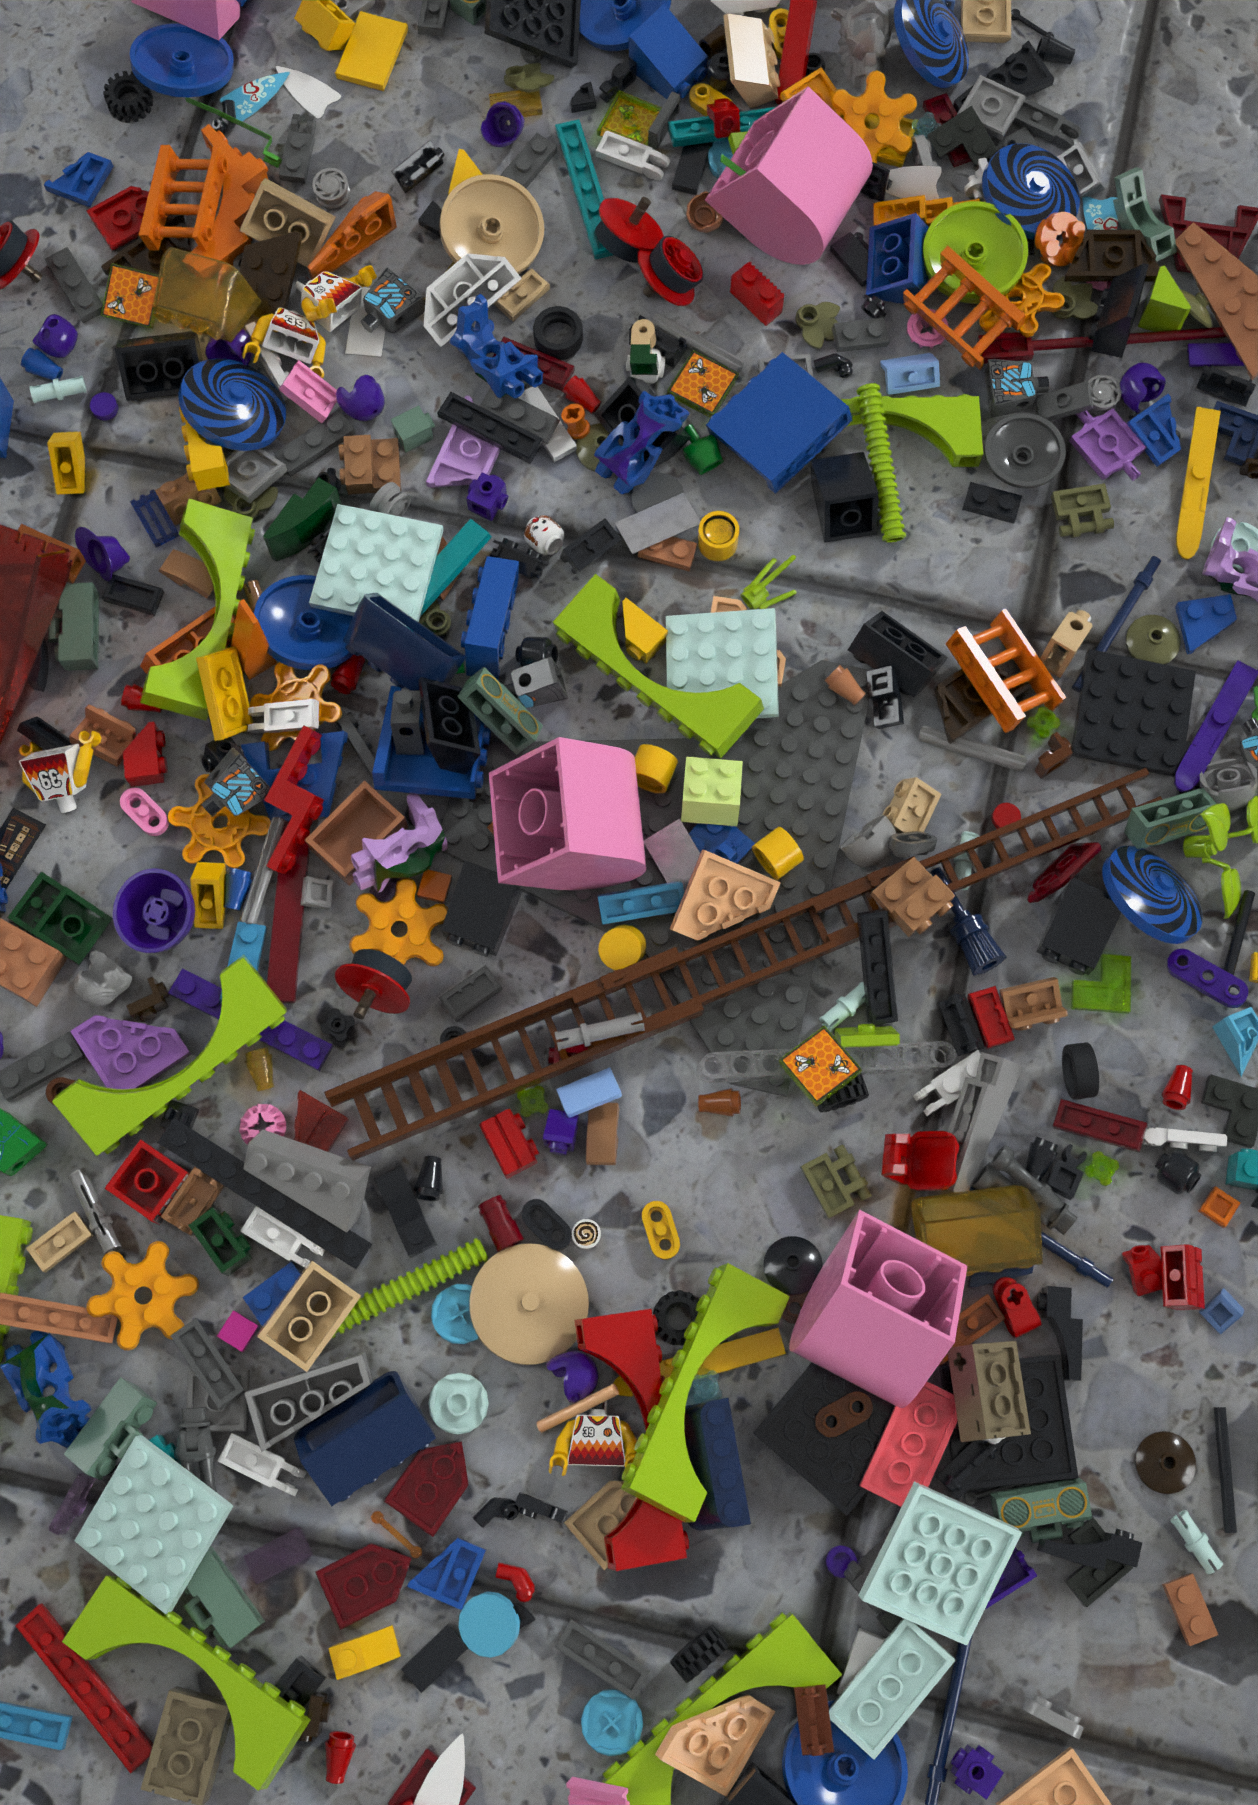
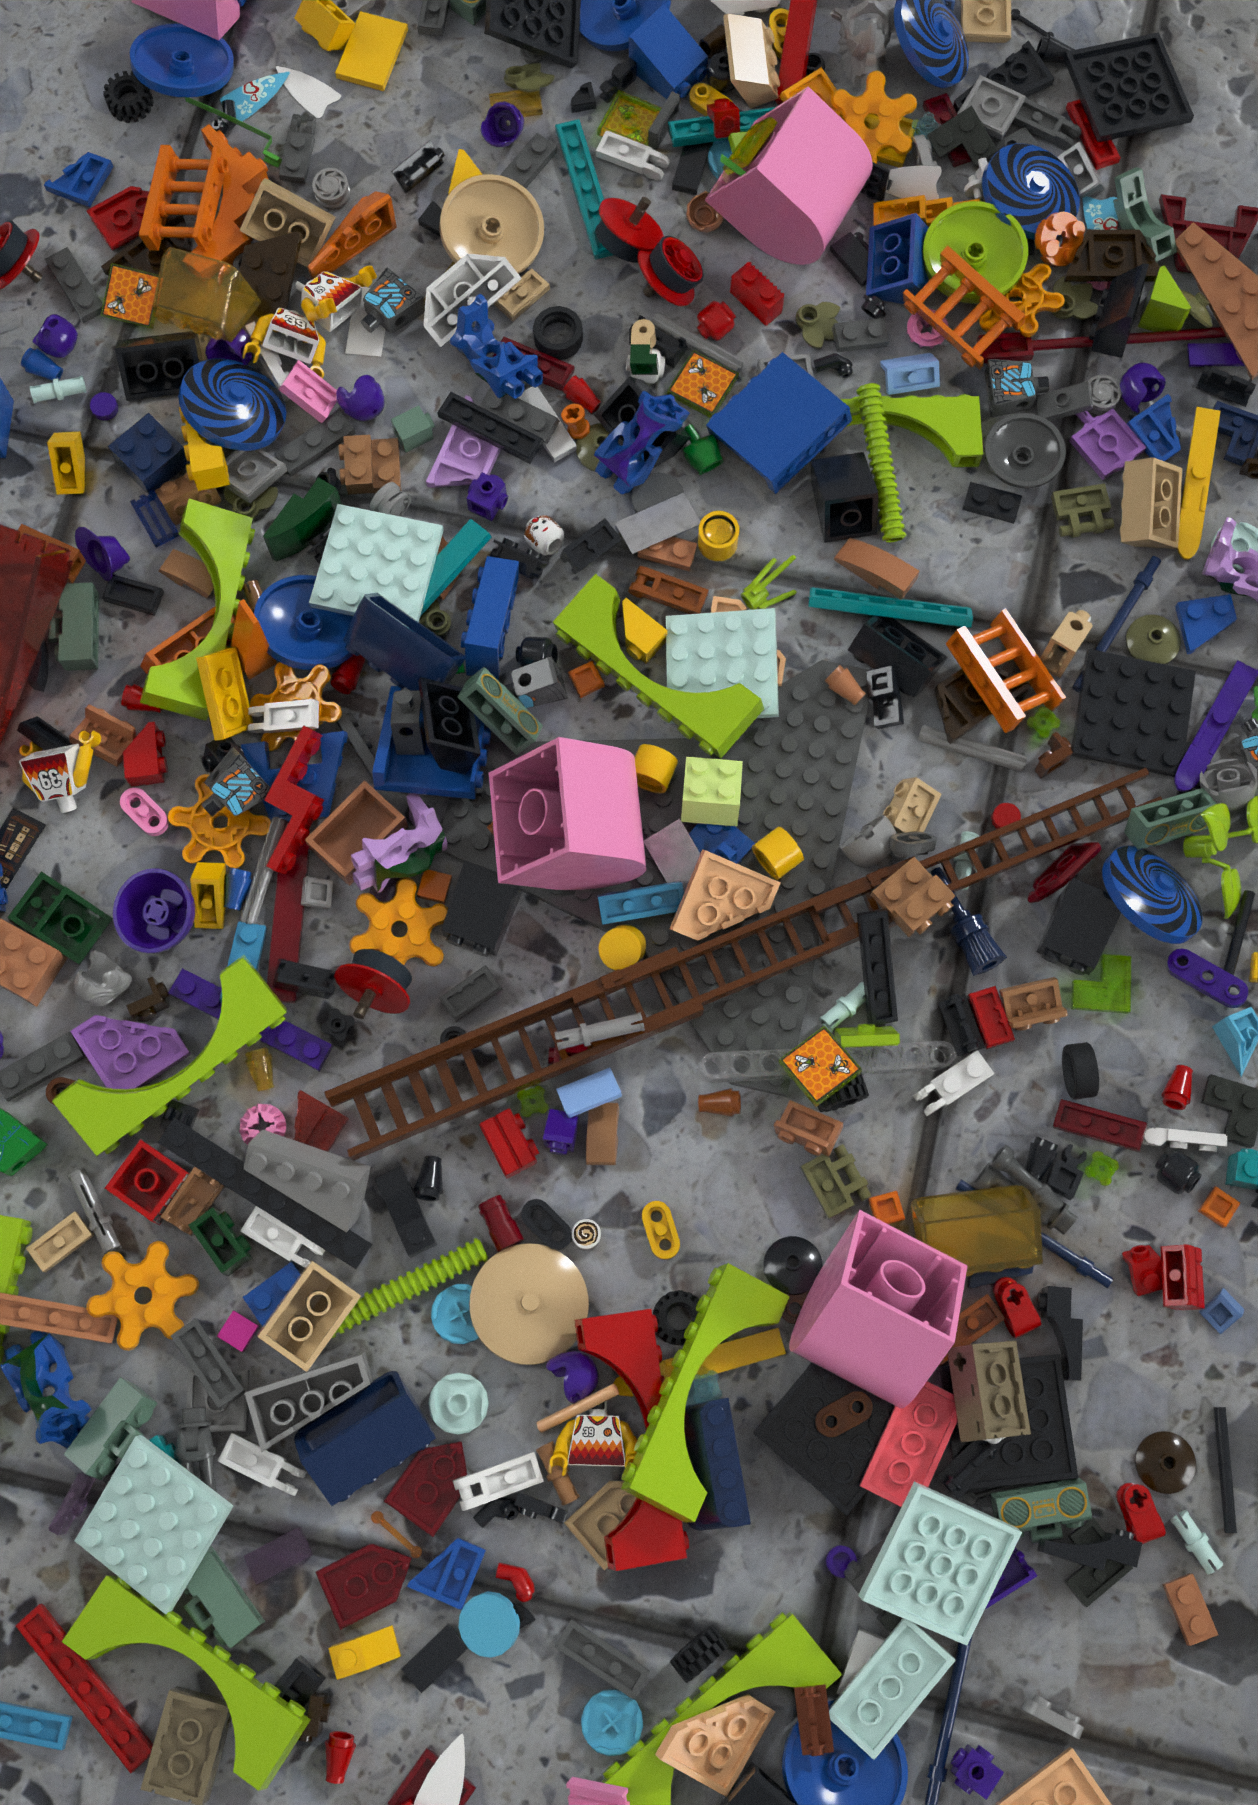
(149, 453): none -> dark blue brick
(304, 979): none -> black hinge
(499, 1480): none -> white plate
(562, 1484): none -> medium nougat pin
(586, 679): none -> orange tile
(669, 591): none -> dark orange plate
(715, 320): none -> red head
(751, 143): none -> clear neon green tile
(808, 1128): none -> nougat bracket
(877, 567): none -> nougat slope
(887, 1207): none -> orange tile
(890, 607): none -> teal tile
(922, 1160): red piece -> none
(979, 1113): light grey wedge -> none
(1101, 153): none -> red tile
(1128, 87): none -> black plate
(1140, 1517): none -> red piece
(1151, 504): none -> tan slope

